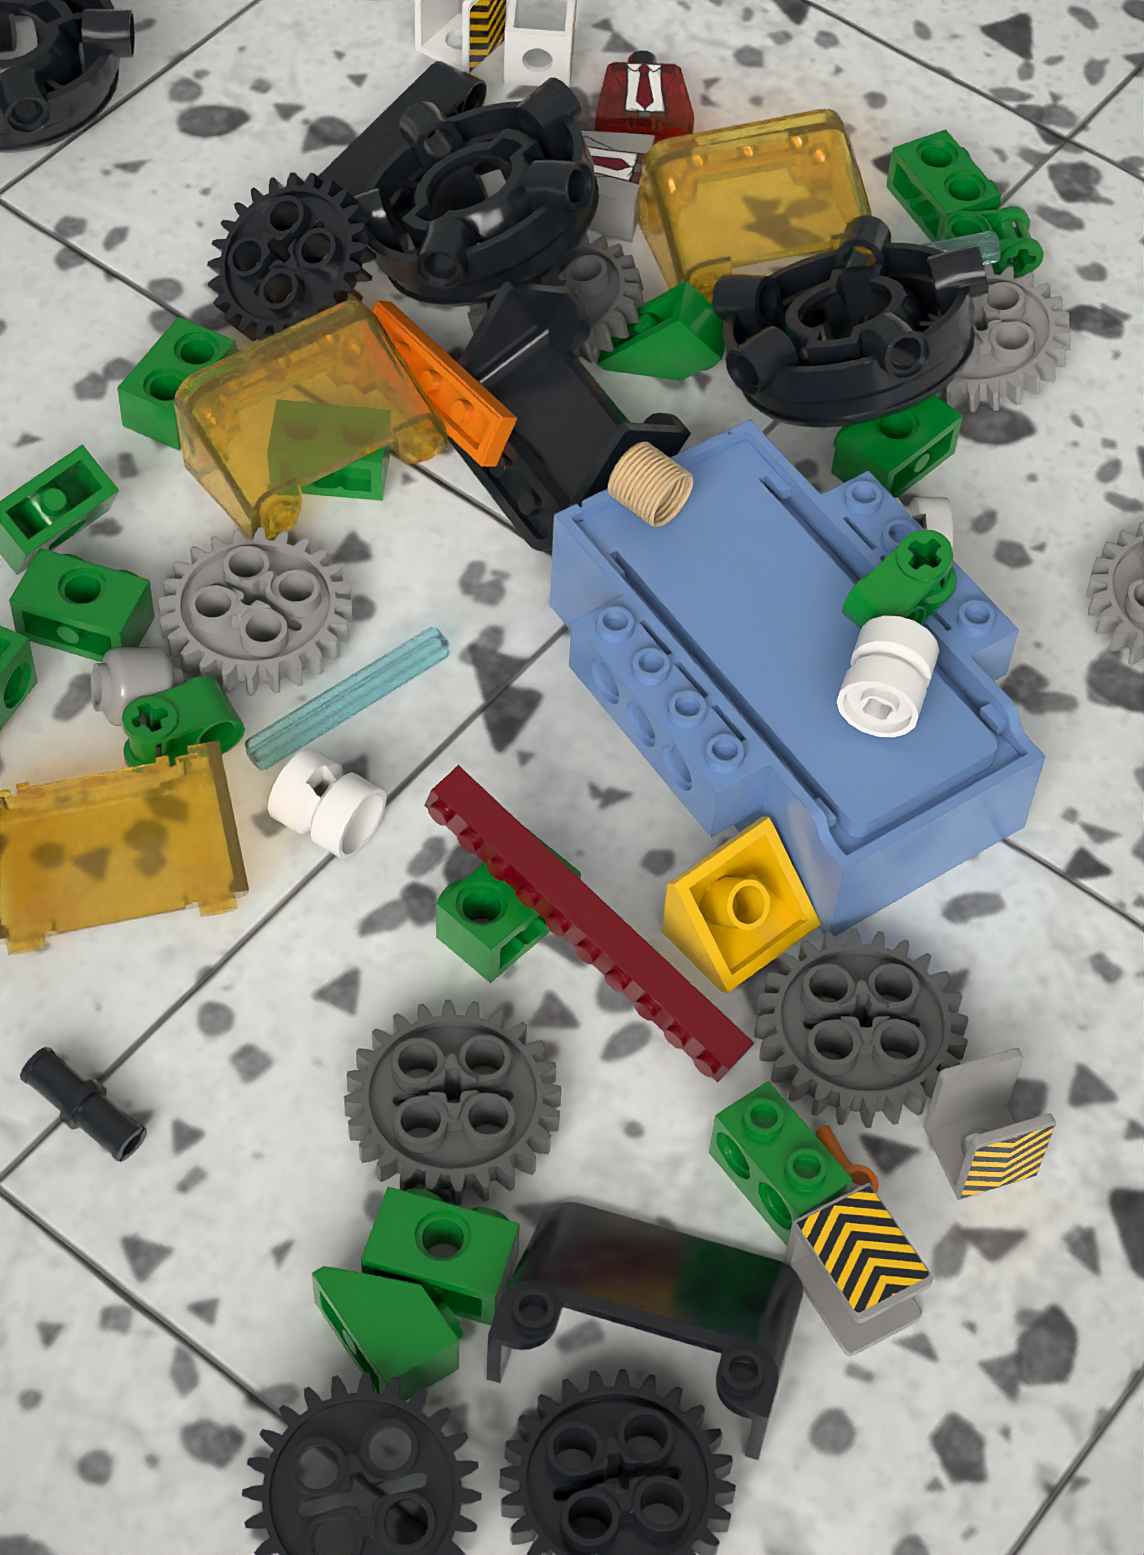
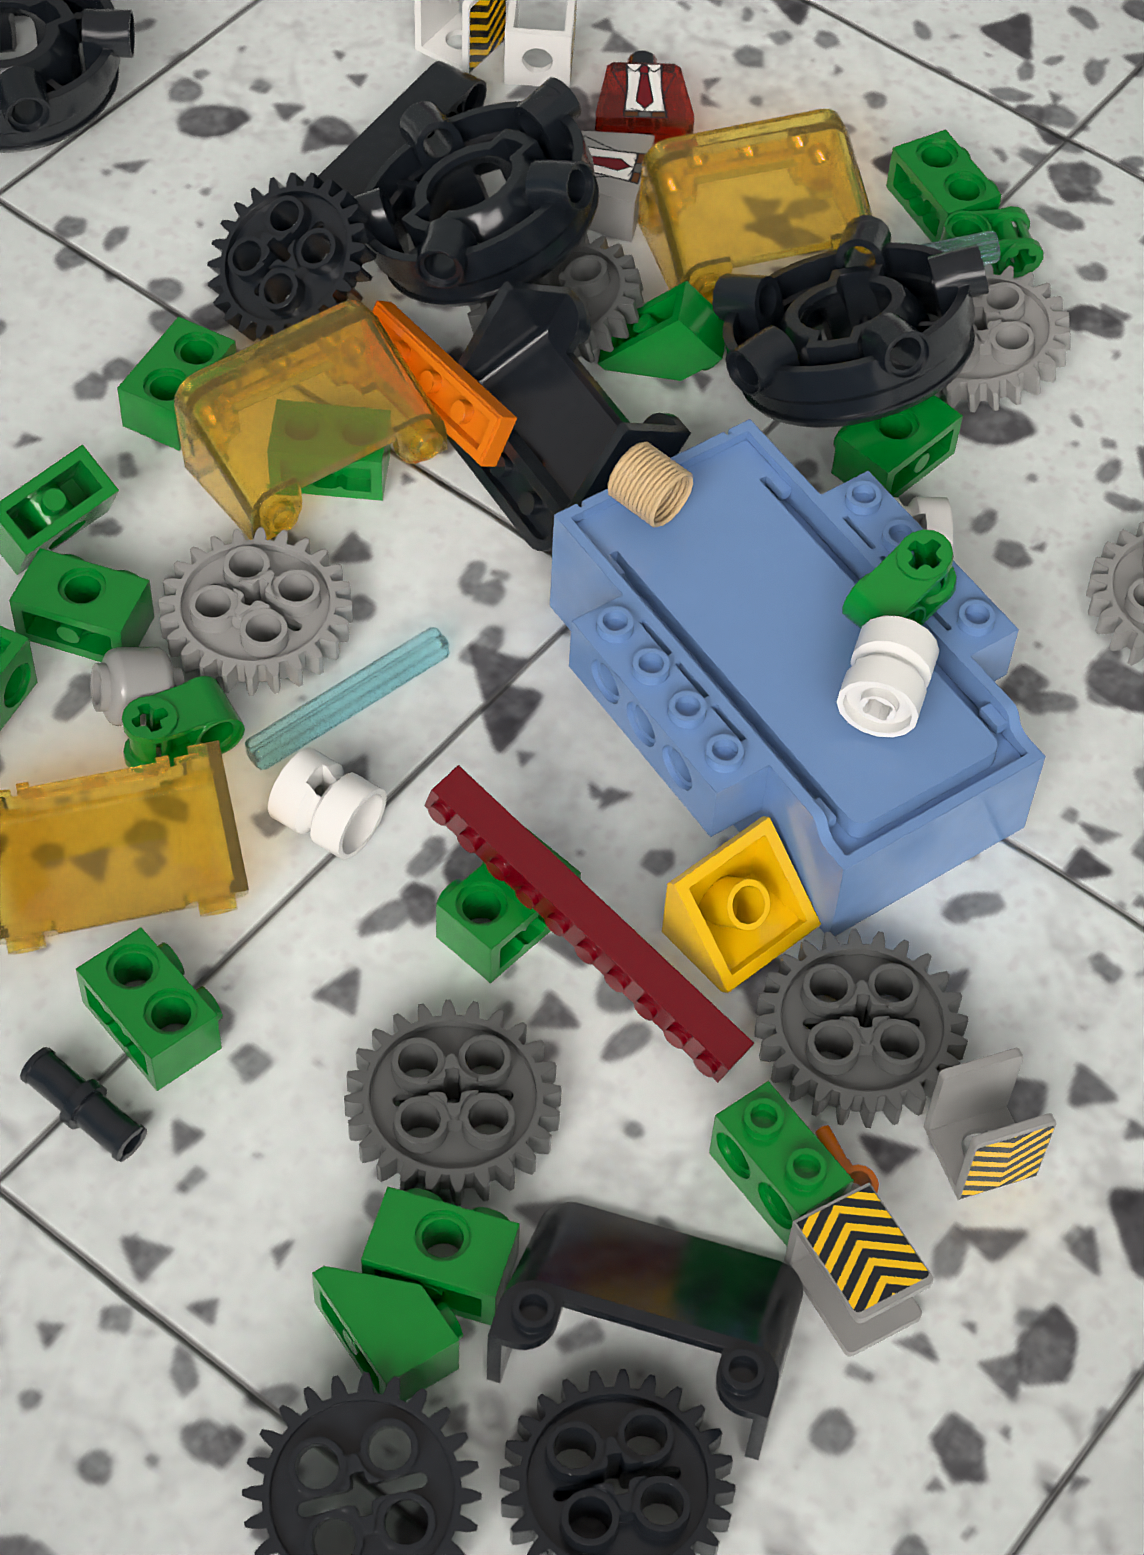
(139, 1012): none -> green brick

